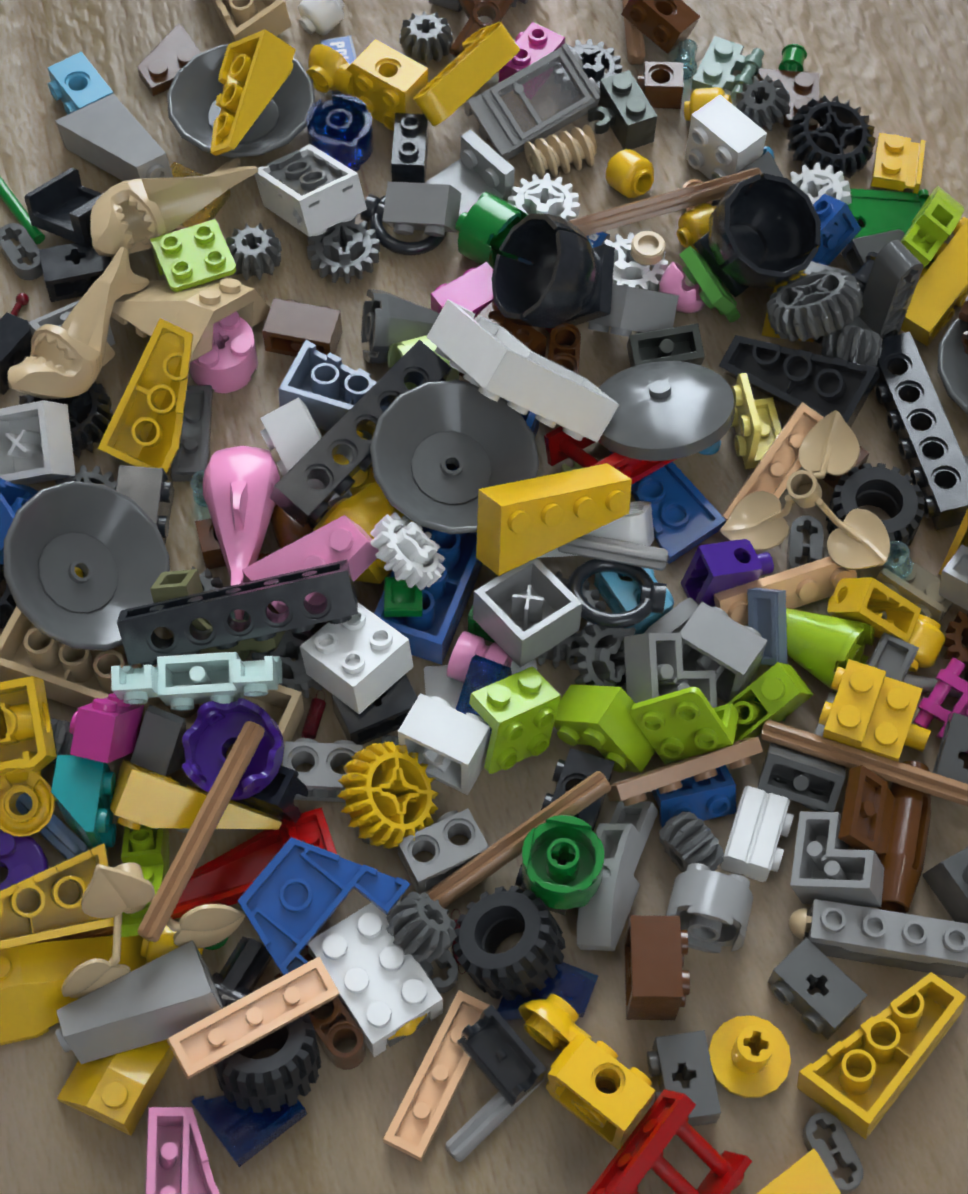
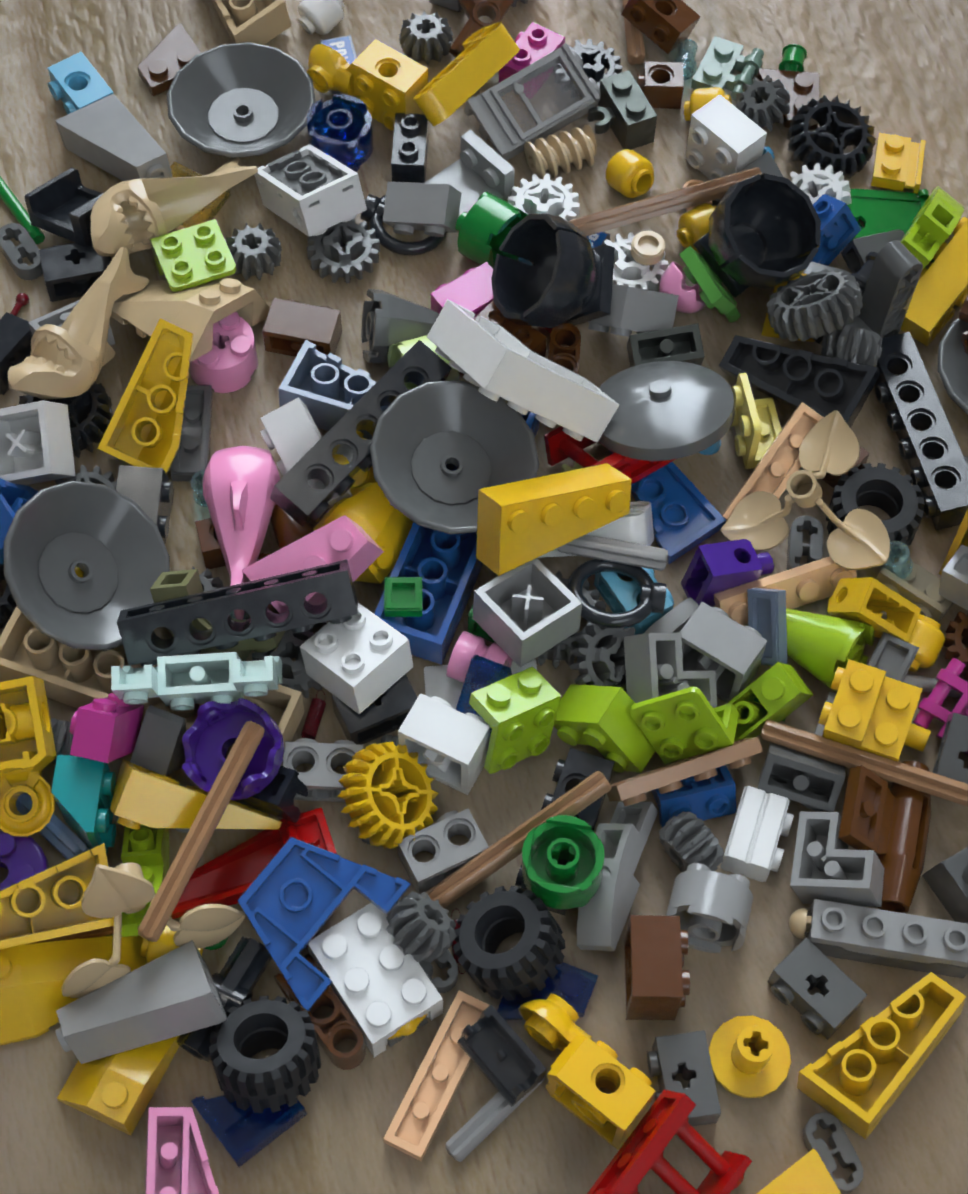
(250, 78): yellow wedge -> none
(252, 1017): light nougat plate -> none
(407, 551): white gear -> none

